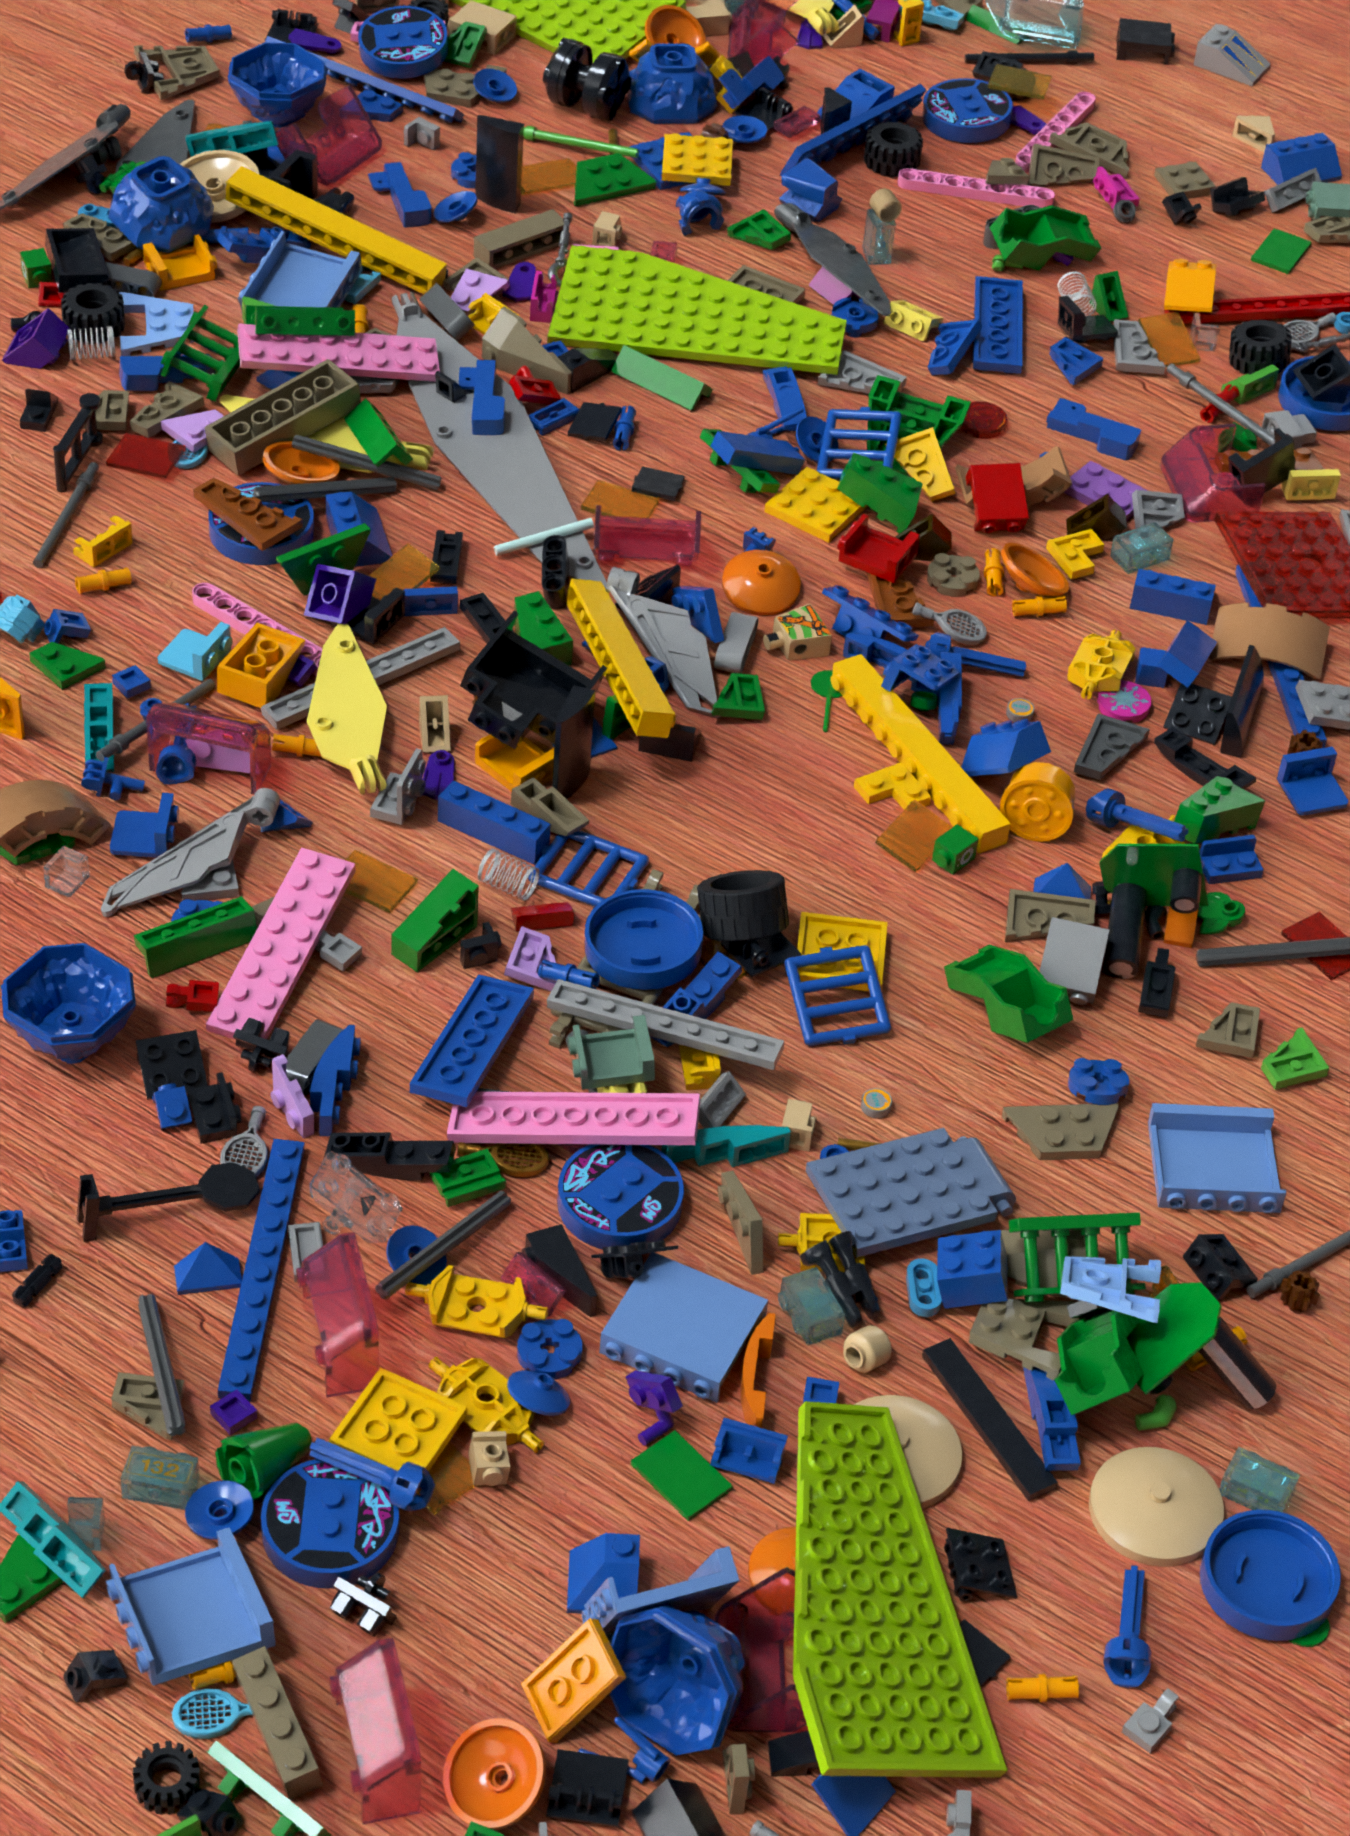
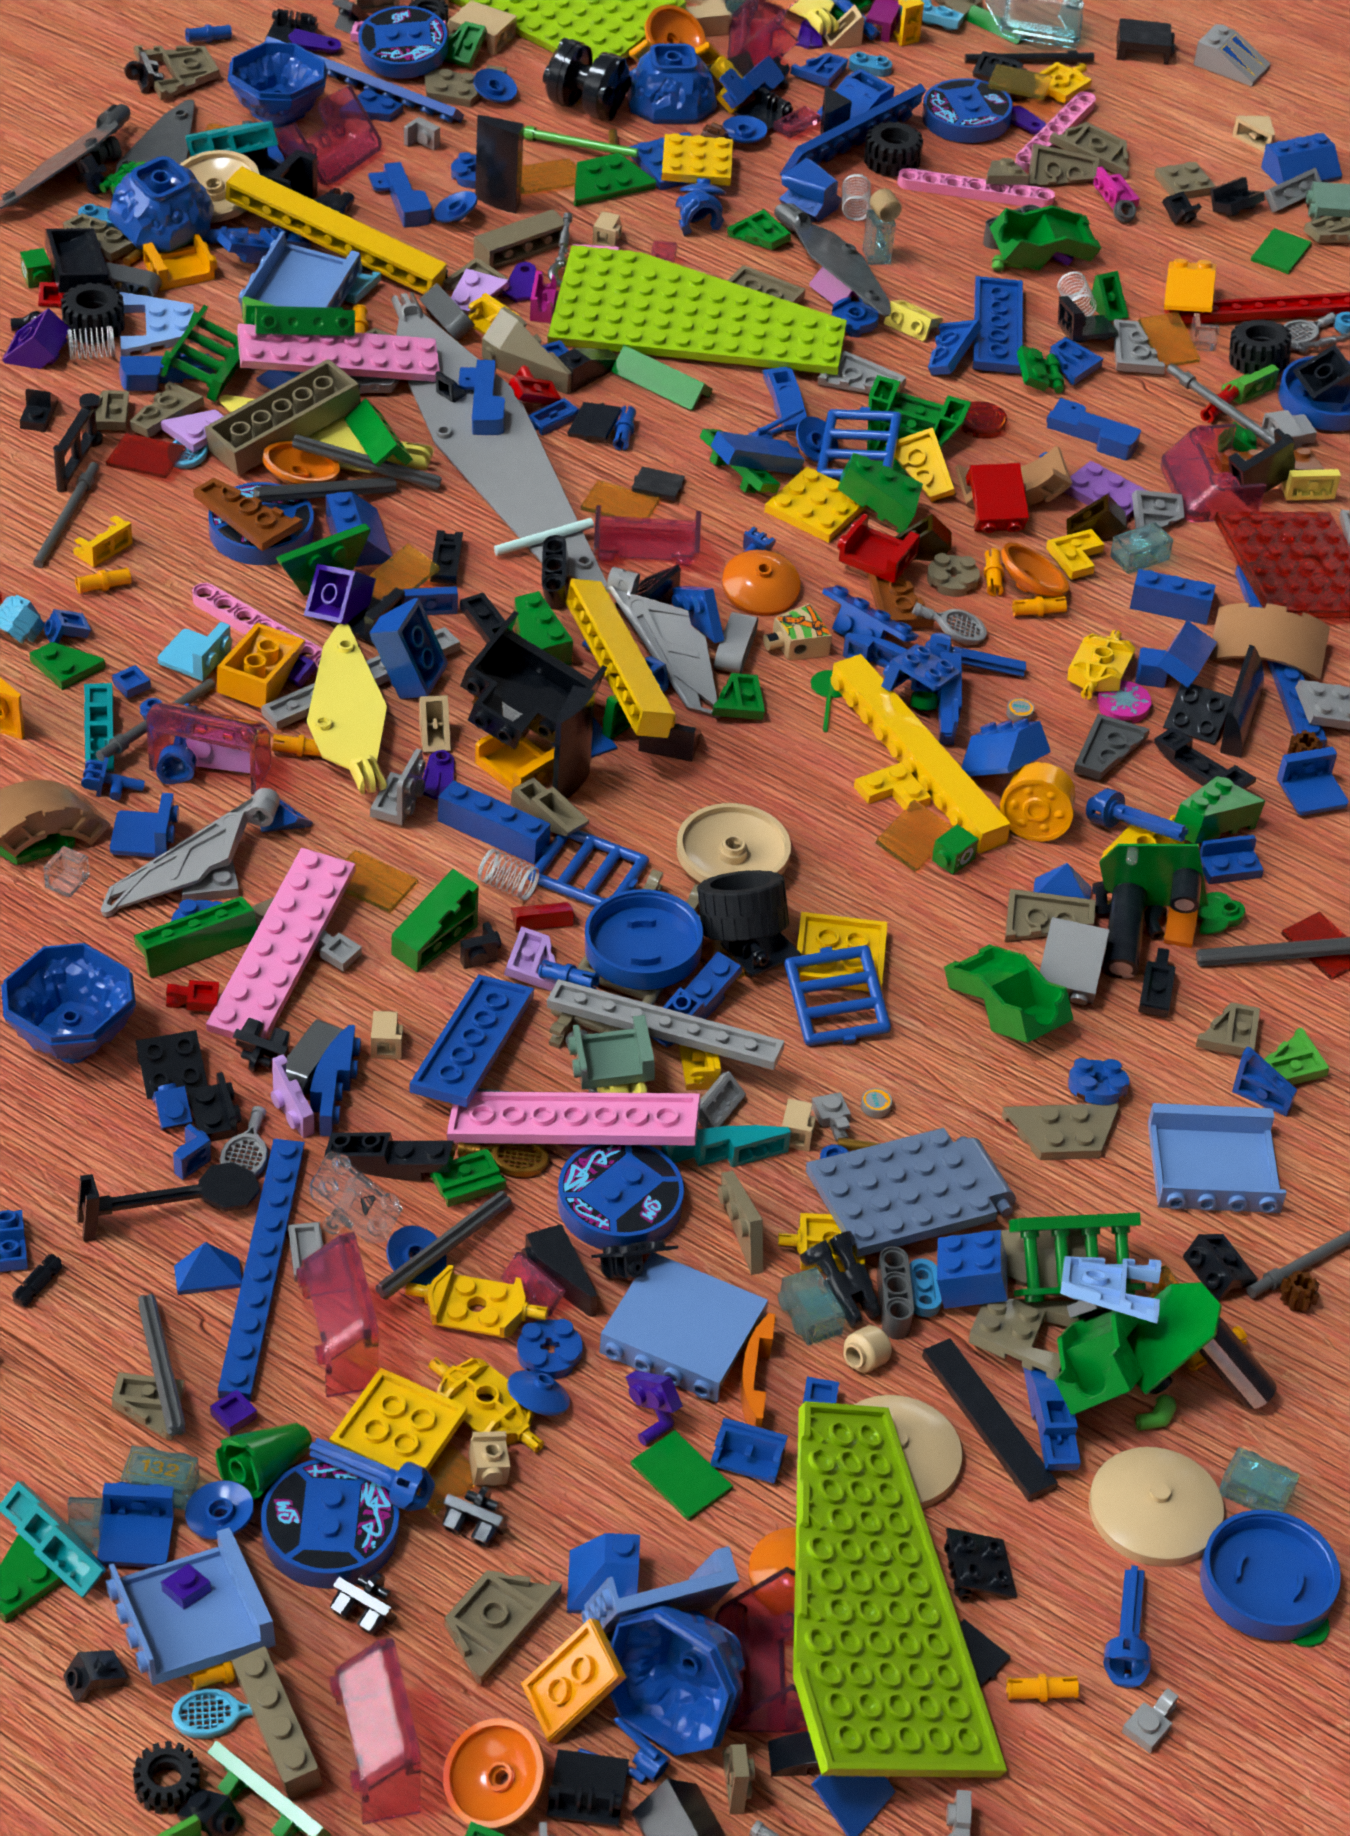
(136, 1524): none -> blue bracket
(186, 1586): none -> dark purple plate
(192, 1154): none -> blue bracket
(386, 1035): none -> tan brick
(409, 649): none -> blue slope
(487, 1522): none -> black hips
(496, 1617): none -> dark tan wing
(731, 840): none -> tan dish
(822, 69): none -> blue wing
(832, 1112): none -> light grey plate
(864, 197): none -> white piece
(875, 65): none -> dark azure plate
(895, 1292): none -> dark grey beam
(1036, 369): none -> green plate
(1066, 81): none -> yellow plate
(1263, 1084): none -> blue wing

